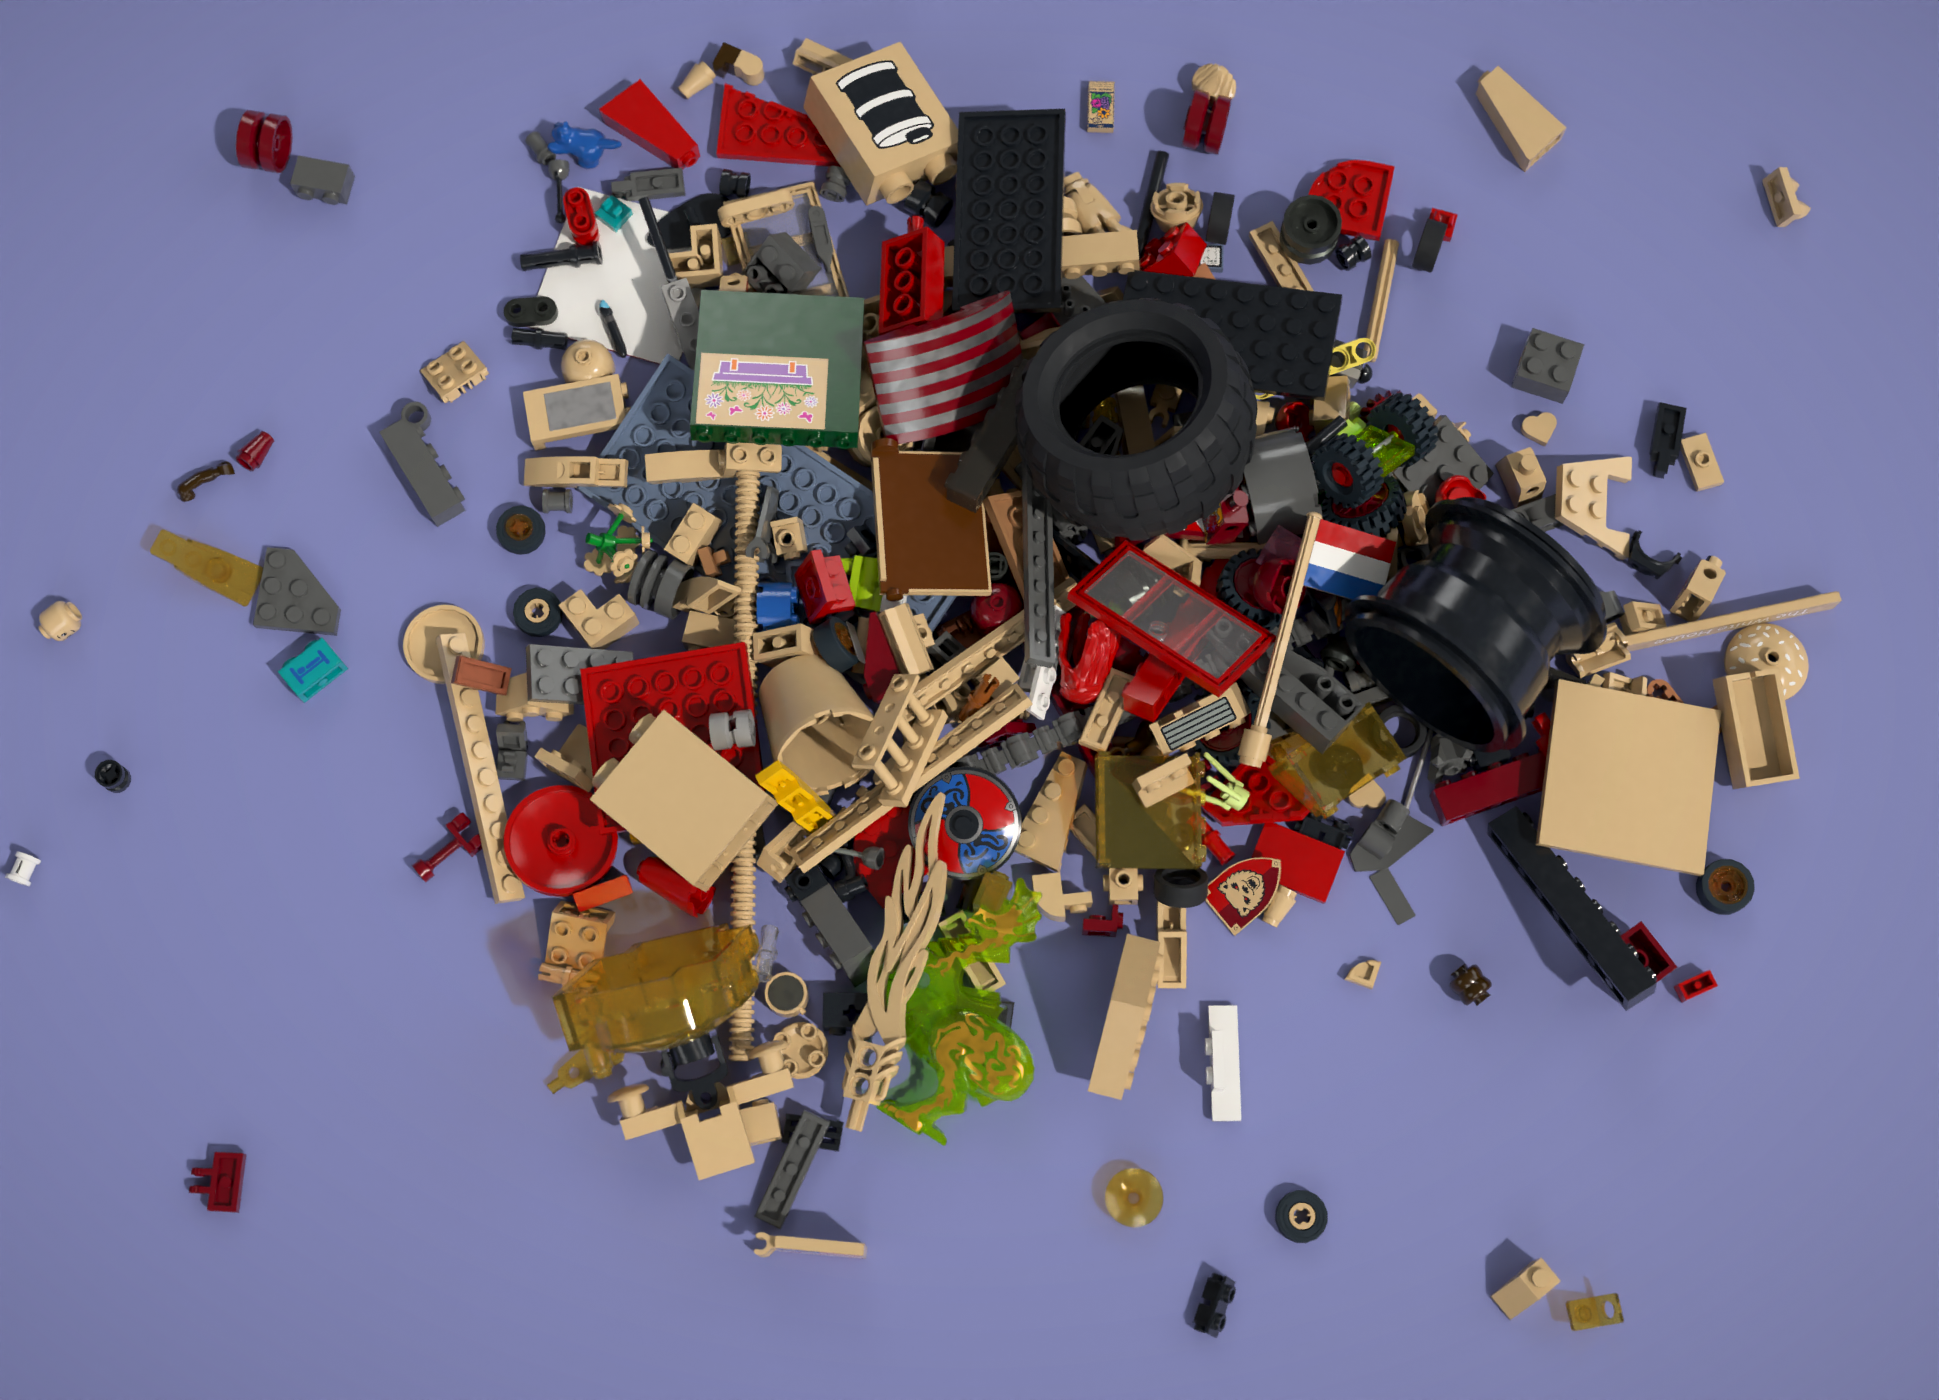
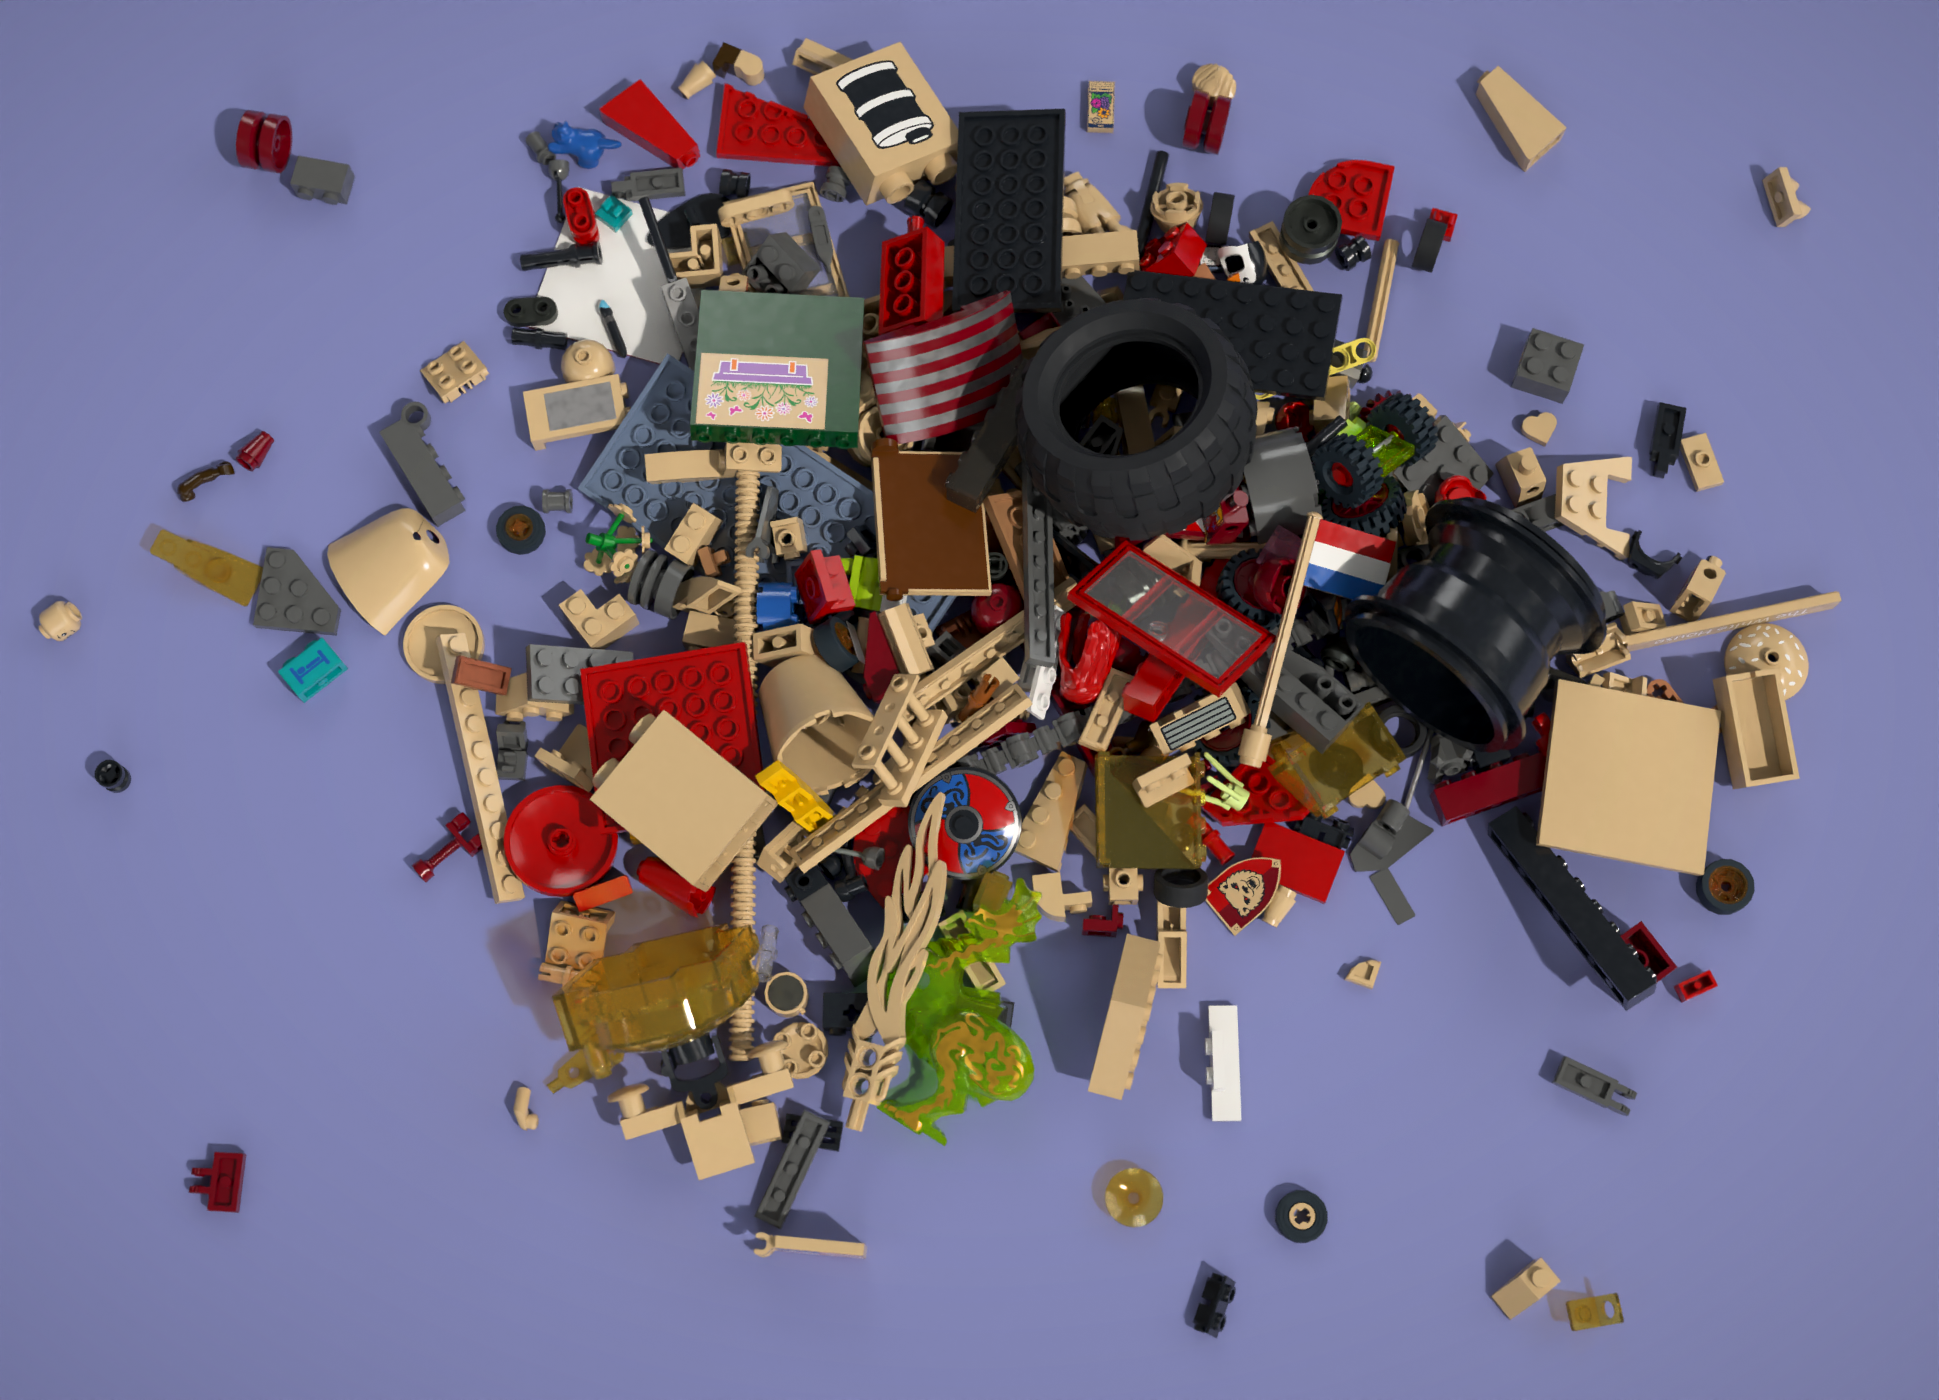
(23, 869): white bush -> none
(386, 567): none -> tan piece
(520, 1109): none -> tan arm
(524, 616): black bush -> none
(575, 472): tan slope -> none
(723, 729): light grey wheel -> none
(1244, 263): none -> piece
(1470, 984): dark brown piece -> none
(1592, 1085): none -> dark grey hinge

